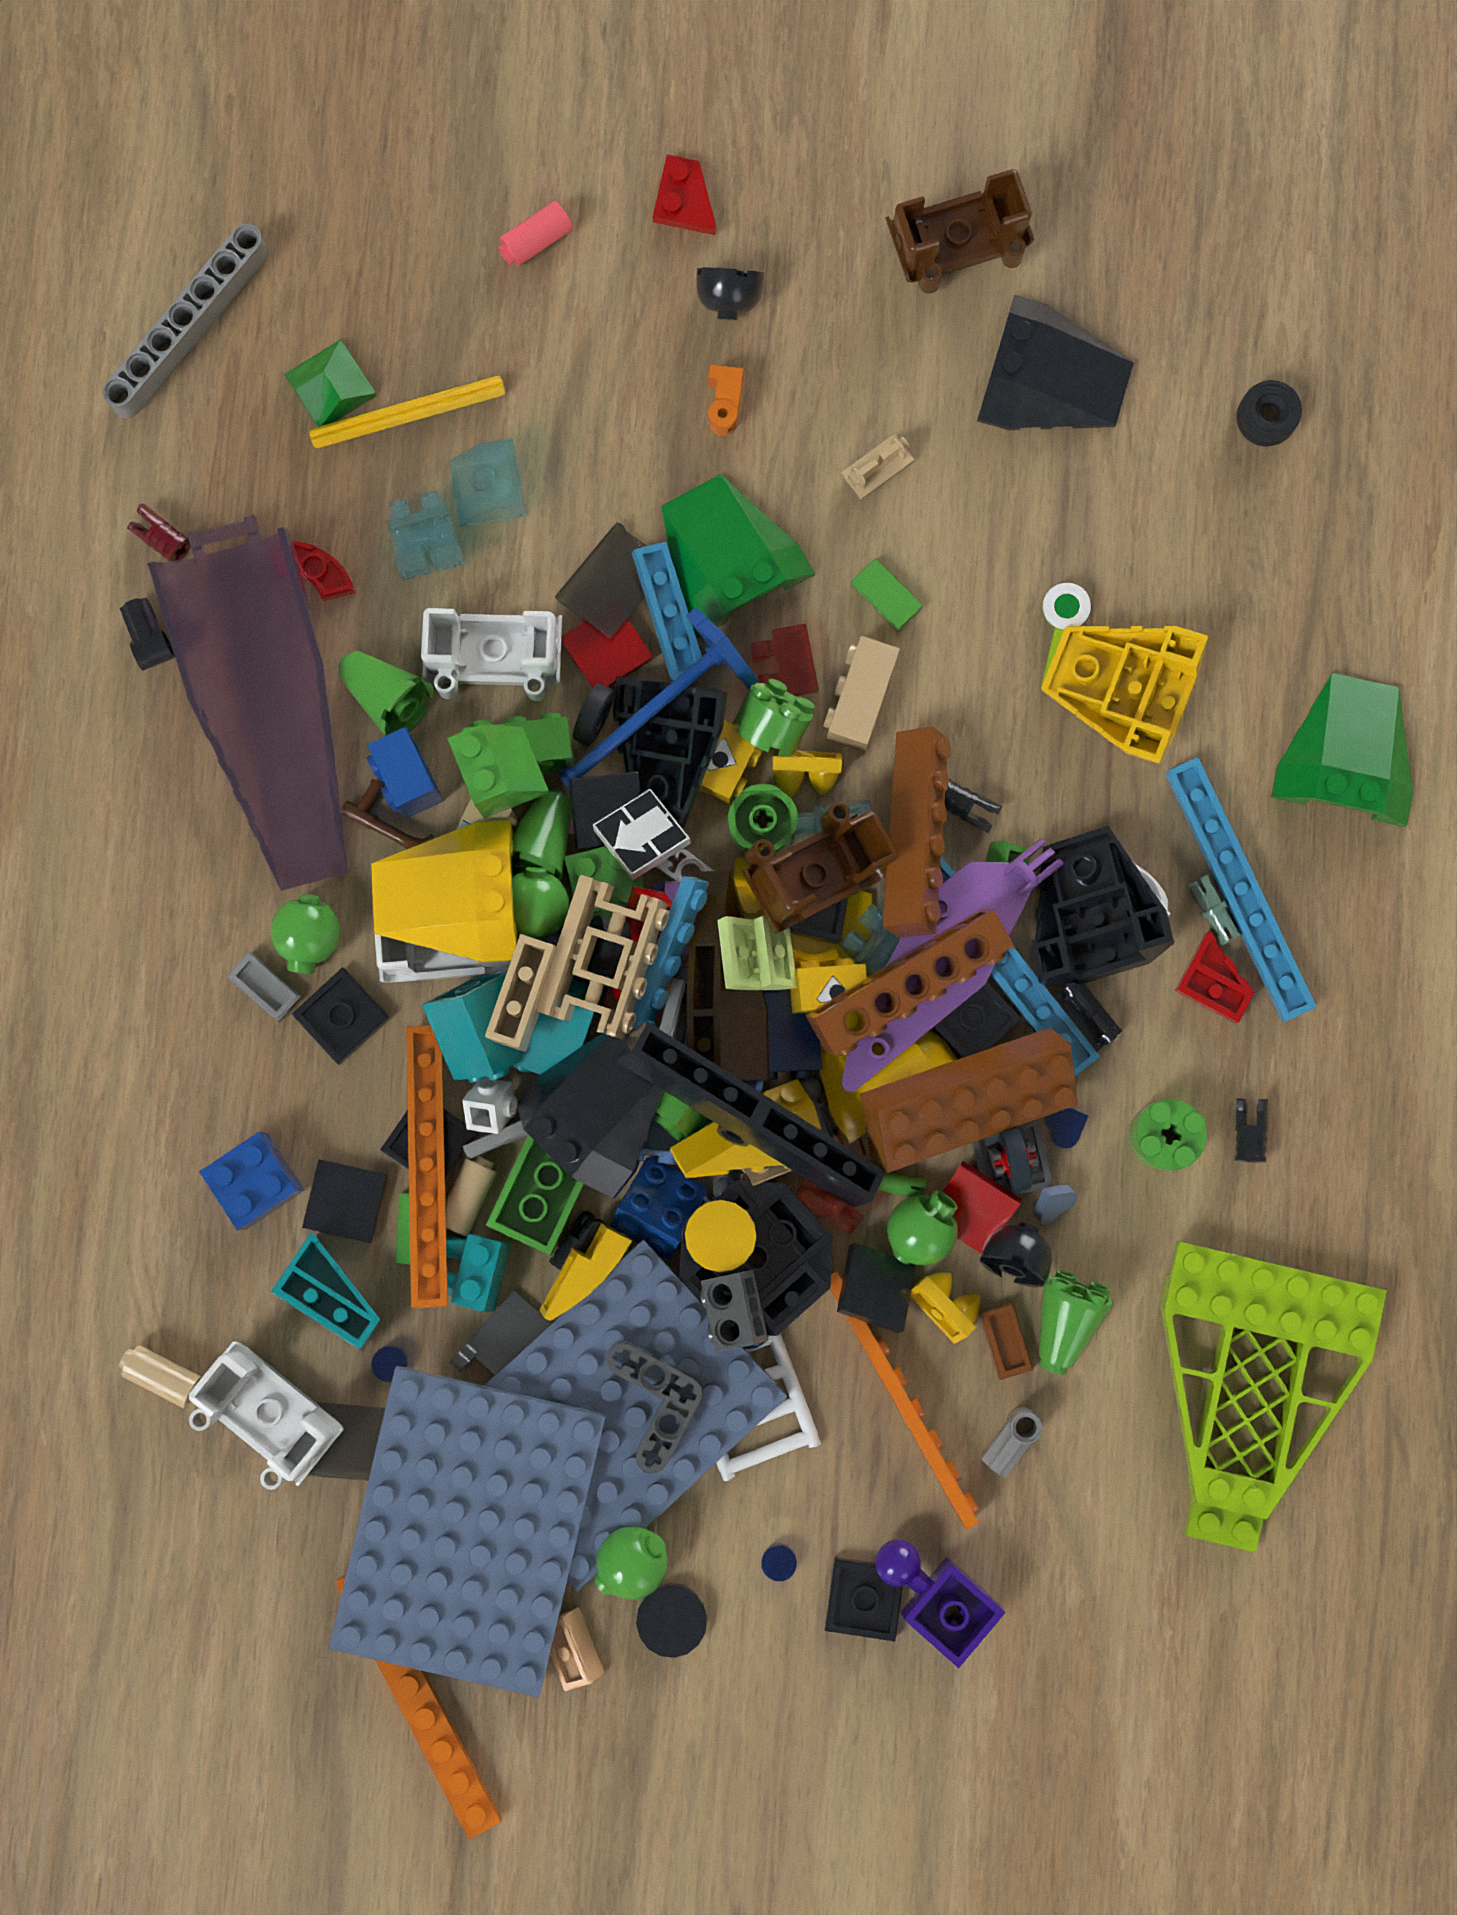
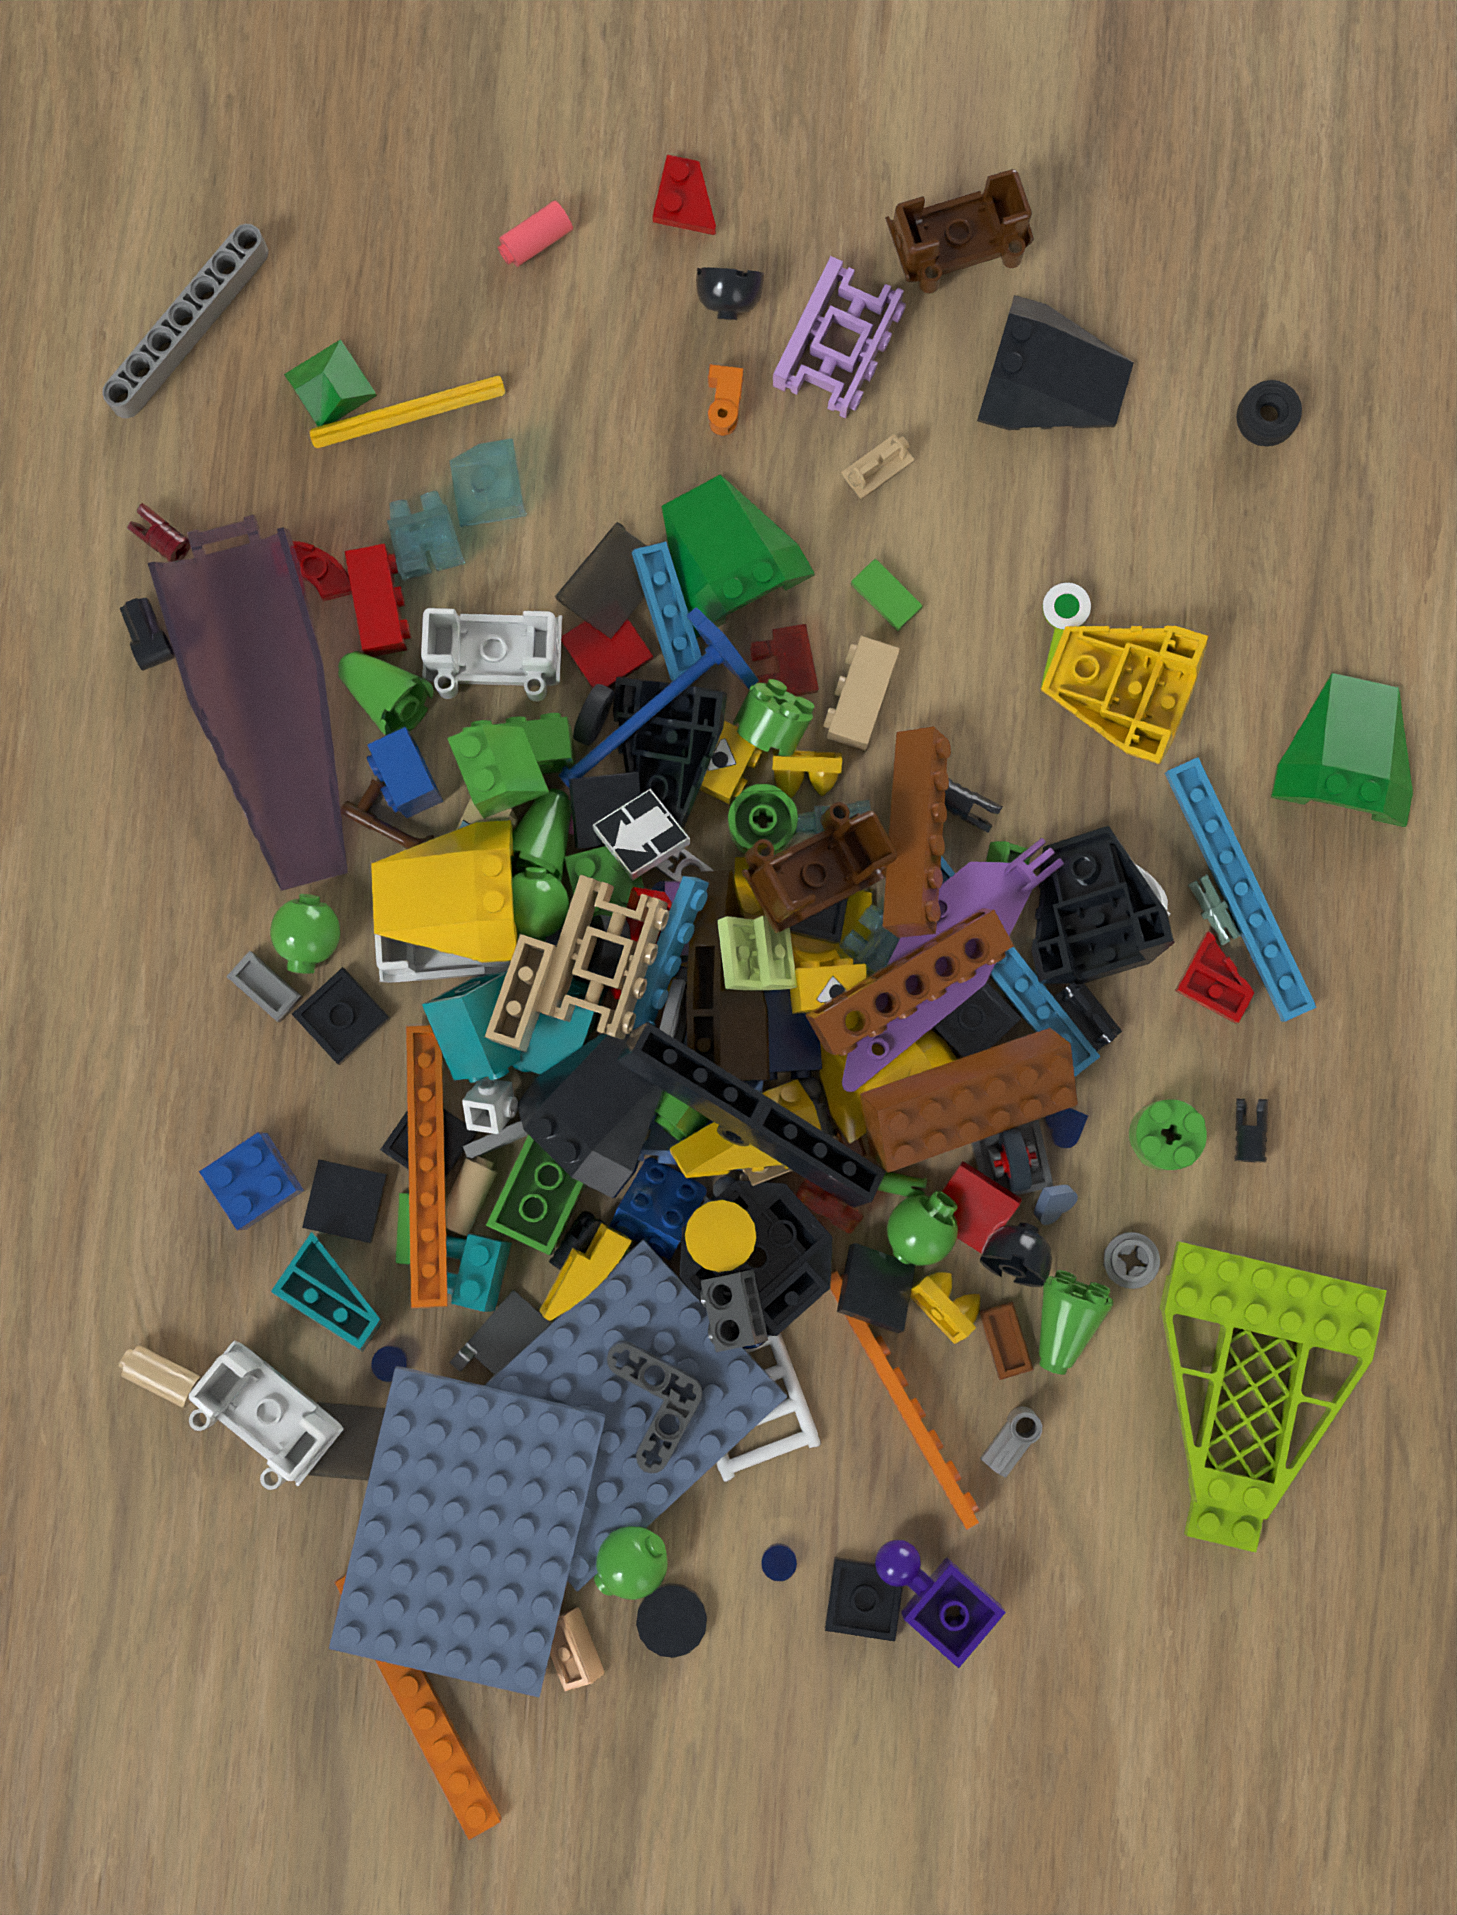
(377, 600): none -> red brick
(815, 327): none -> lavender fence
(1145, 1252): none -> light grey gear

